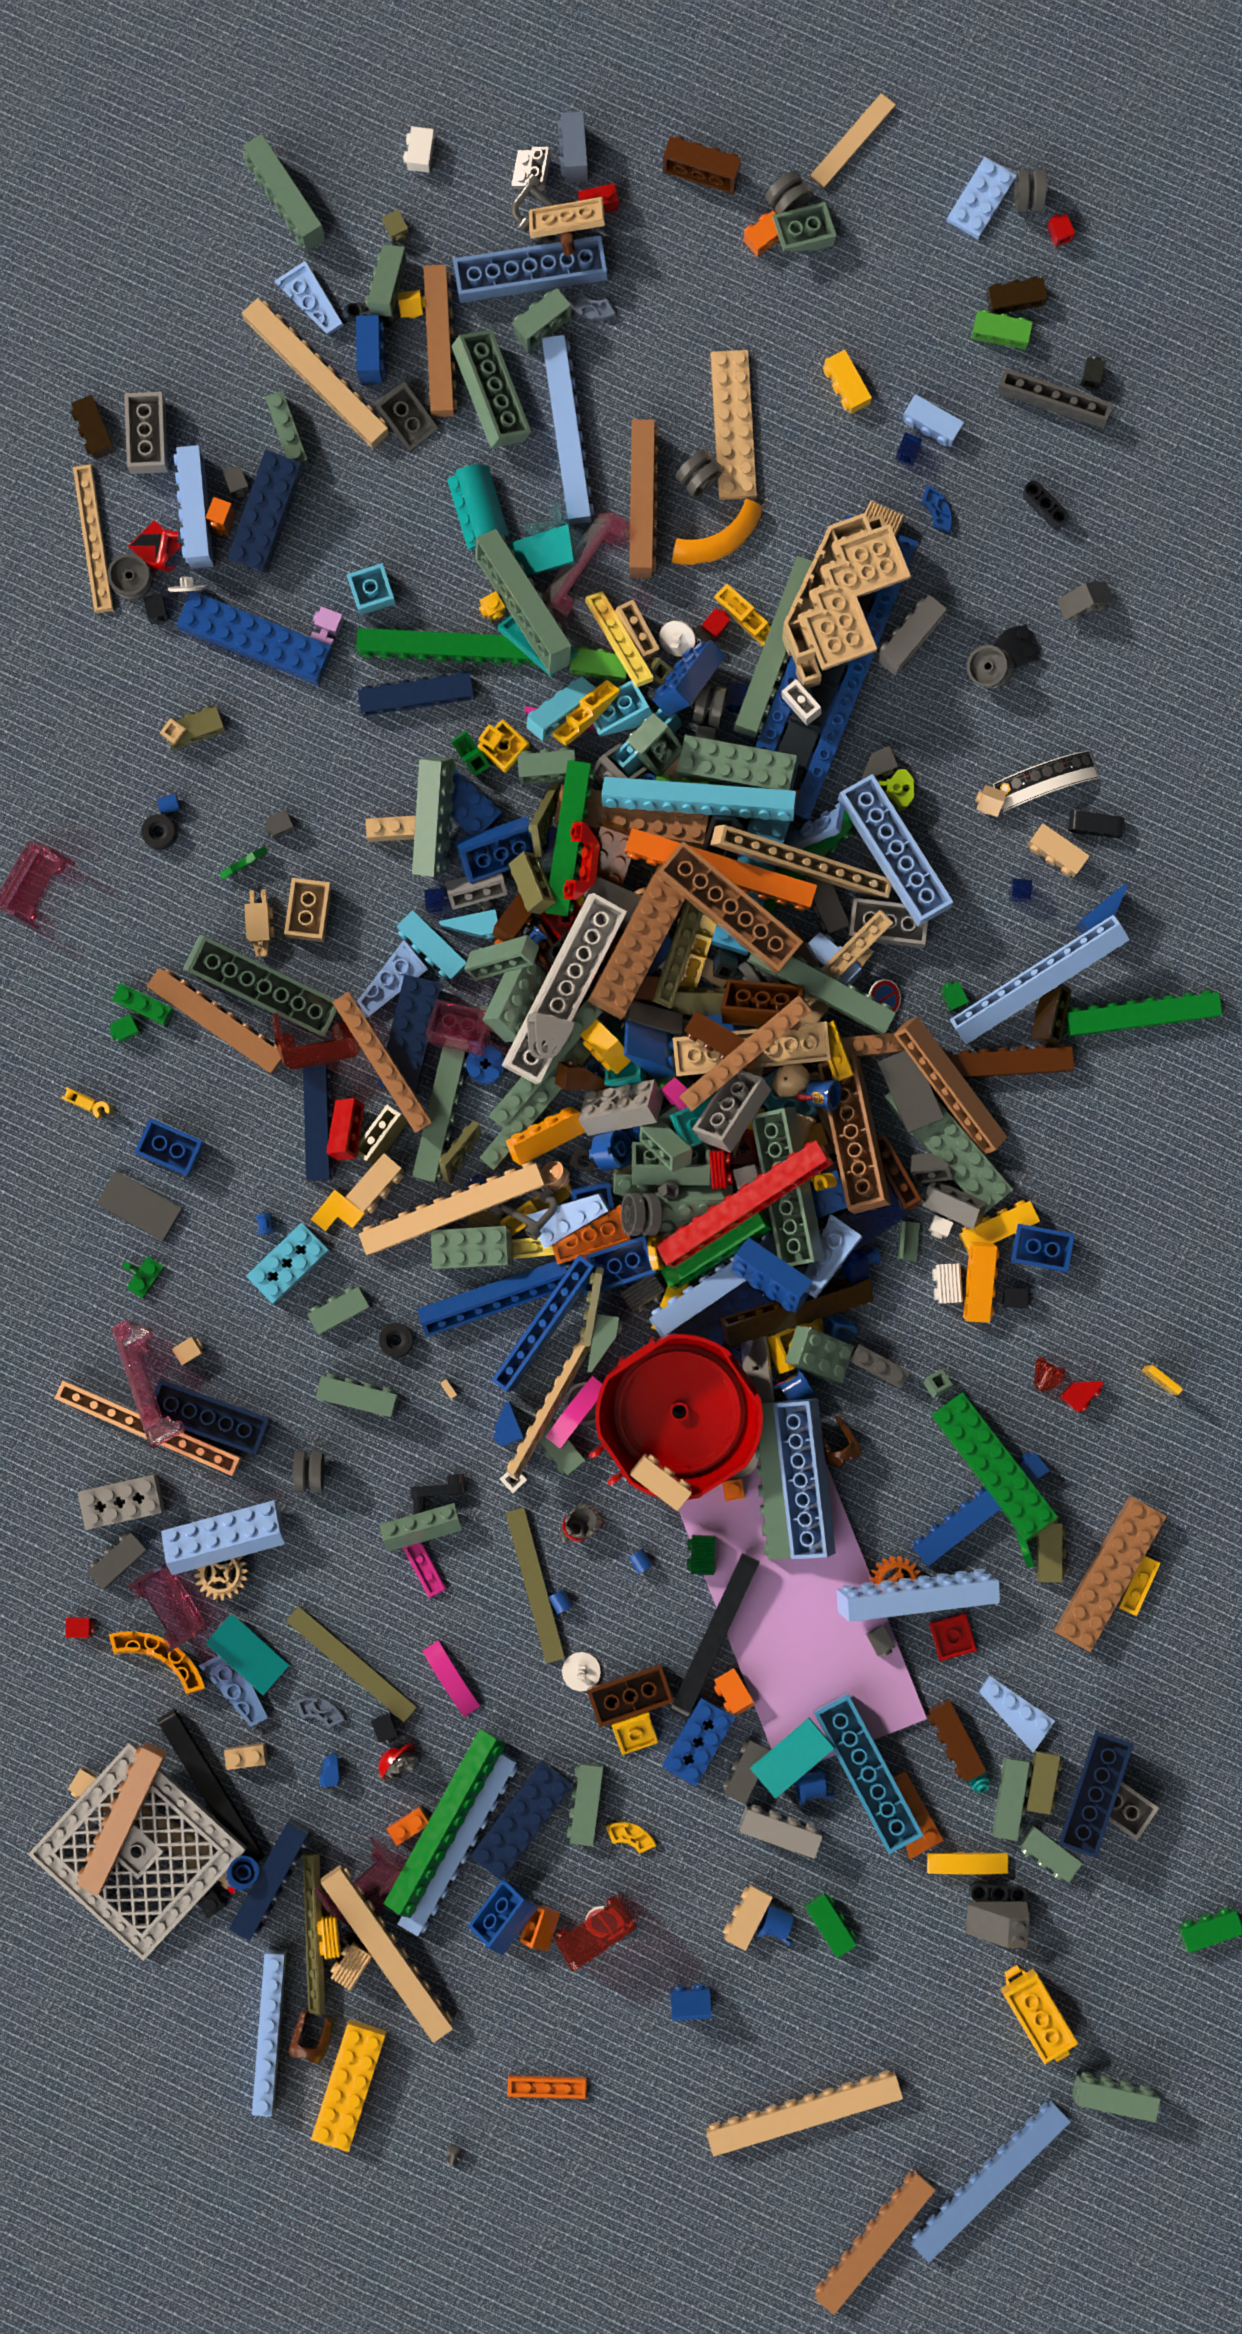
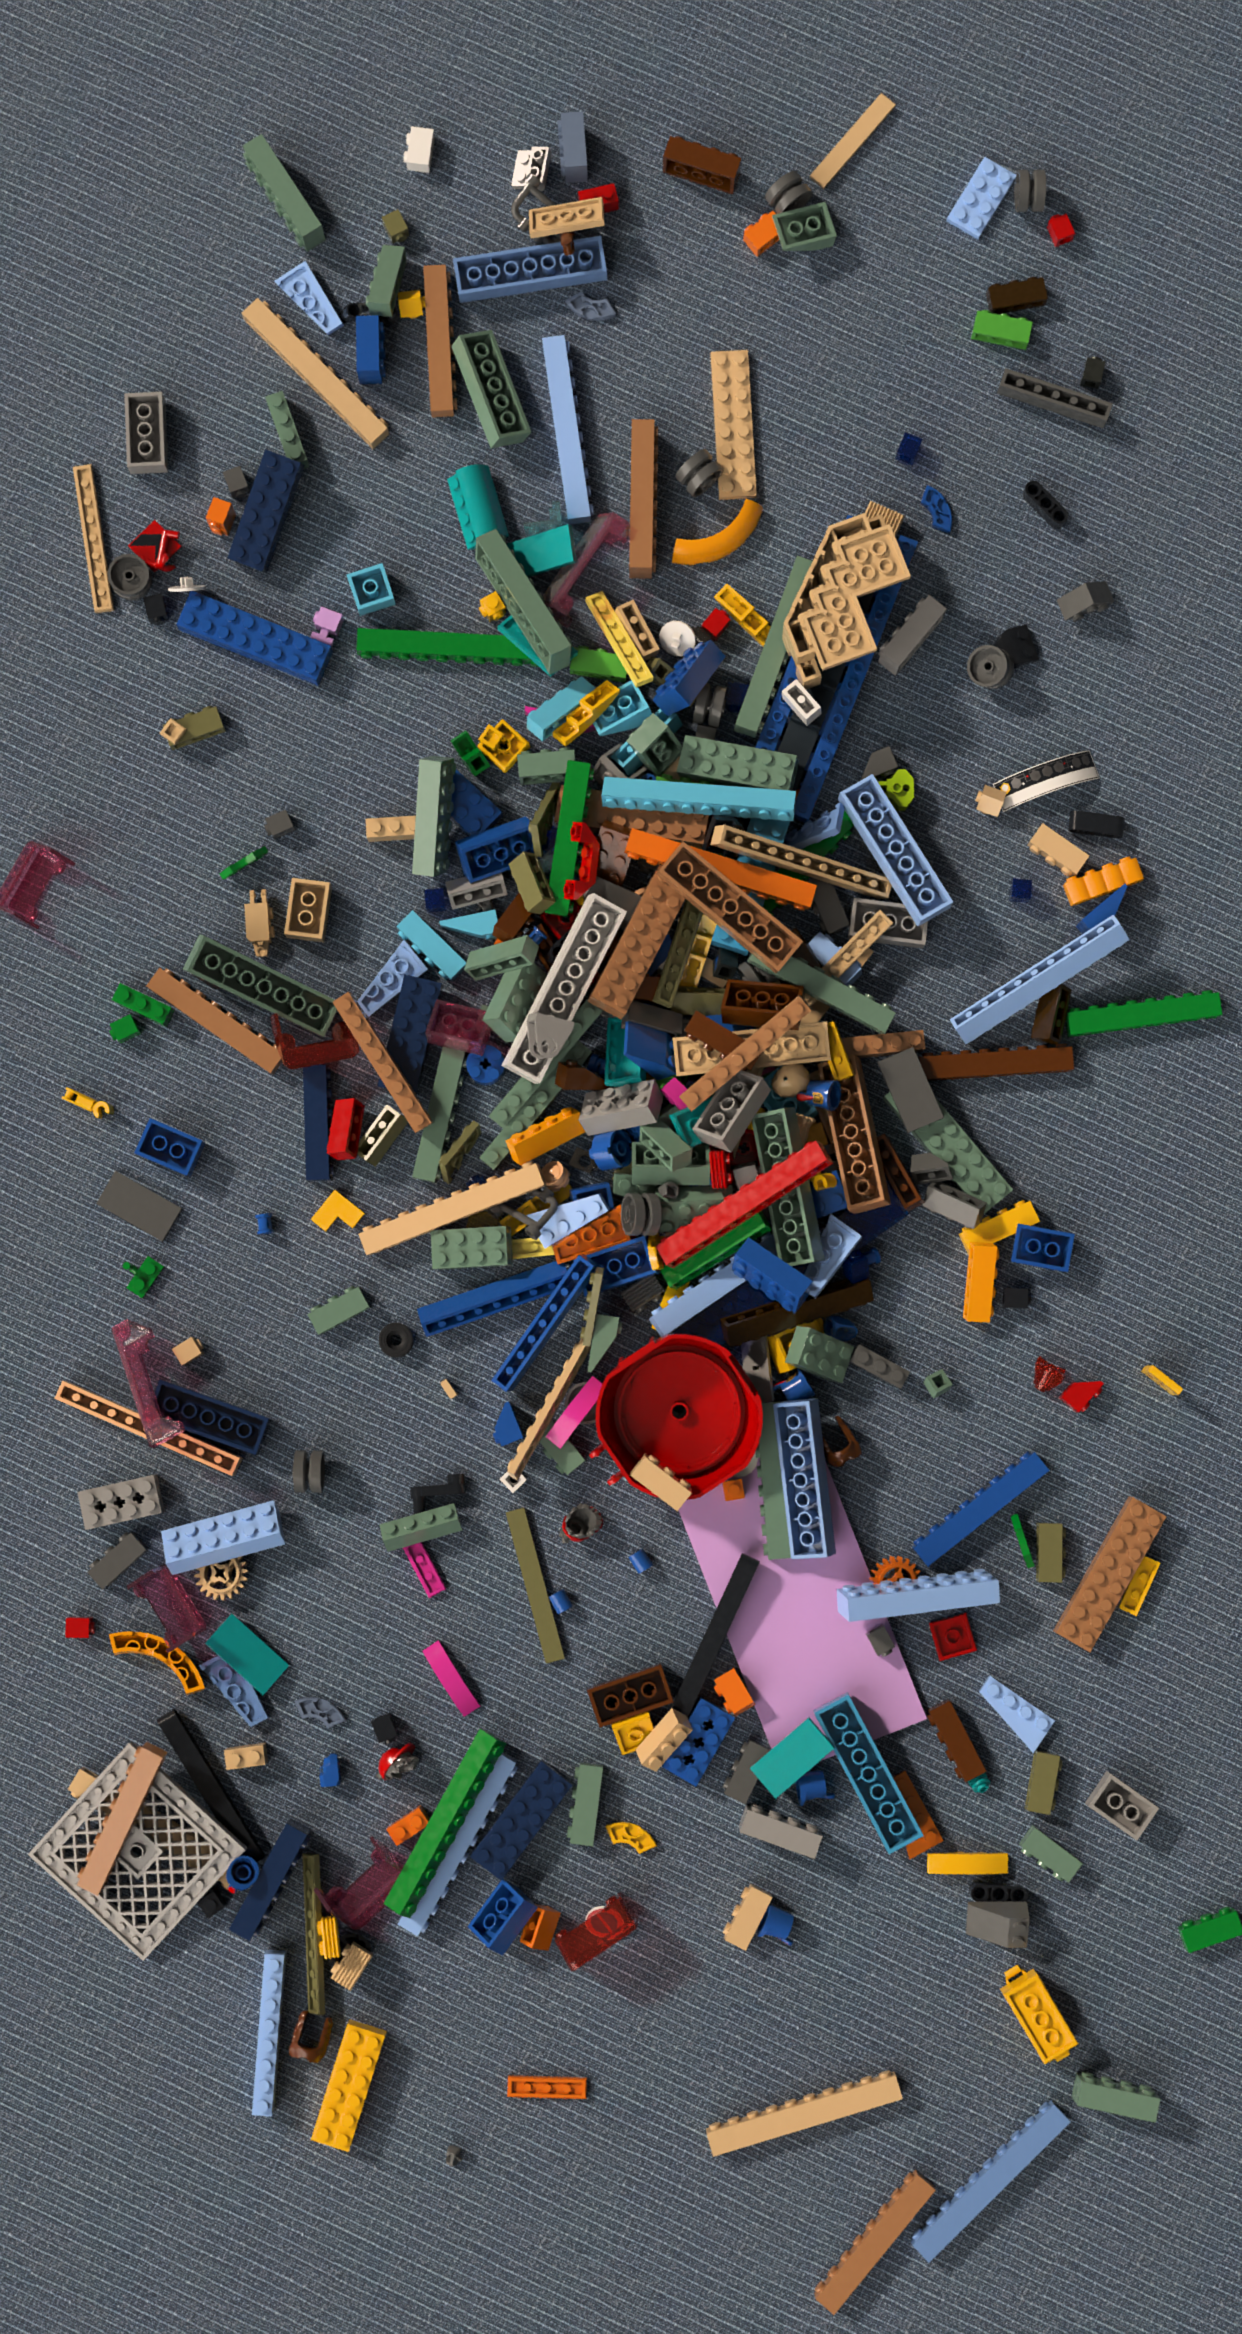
(92, 427): dark brown brick -> none
(154, 822): black tyre -> none
(168, 803): blue gear -> none
(194, 505): light blue brick -> none
(288, 1250): medium azure brick -> none
(351, 1663): olive tile -> none
(356, 1396): sand green brick -> none
(375, 1184): tan brick -> none
(387, 1953): tan brick -> none
(405, 415): dark grey slope -> none
(415, 694): dark blue brick -> none
(542, 319): sand green brick -> none
(581, 1671): white piece -> none
(604, 1047): yellow brick -> none
(663, 1739): none -> tan brick
(690, 2002): blue slope -> none
(702, 1554): dark green brick -> none
(831, 1924): green brick -> none
(847, 382): yellow brick -> none
(886, 992): piece -> none
(908, 1241): sand green panel -> none
(932, 421): light blue brick -> none
(940, 1227): white plate -> none
(948, 1283): white brick -> none
(950, 1085): medium nougat brick -> none
(953, 996): green brick -> none
(994, 1467): green brick -> none
(1011, 1798): sand green brick -> none
(1095, 1794): dark blue brick -> none
(1102, 882): none -> light orange brick

